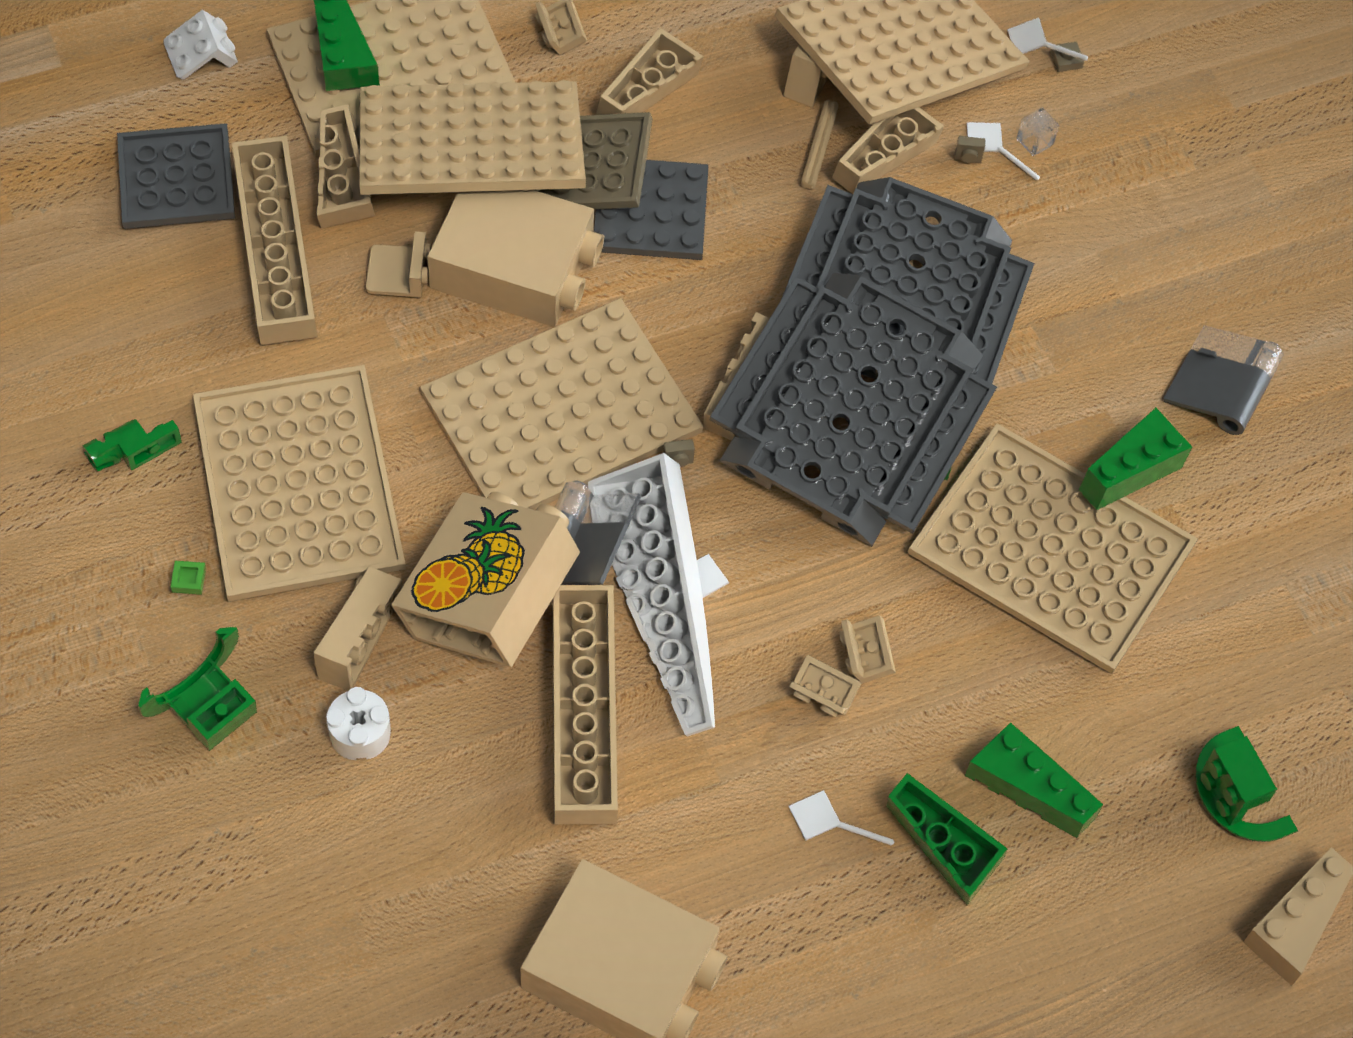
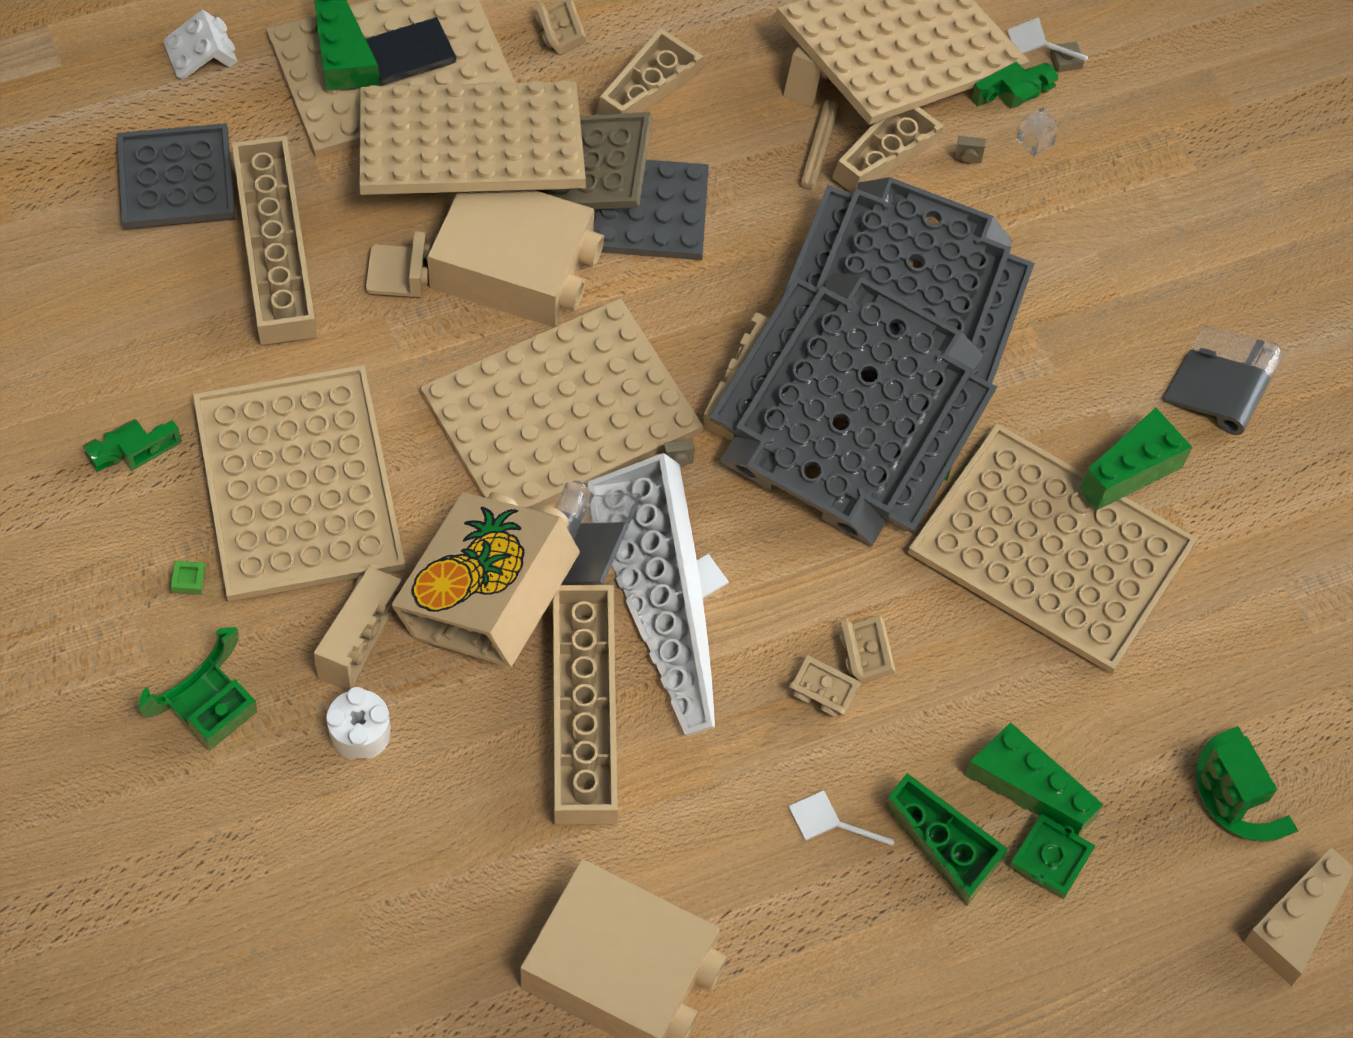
(340, 171): tan wedge -> none
(411, 50): none -> black tile
(993, 142): white piece -> none
(1015, 84): none -> green plate
(1052, 856): none -> green plate

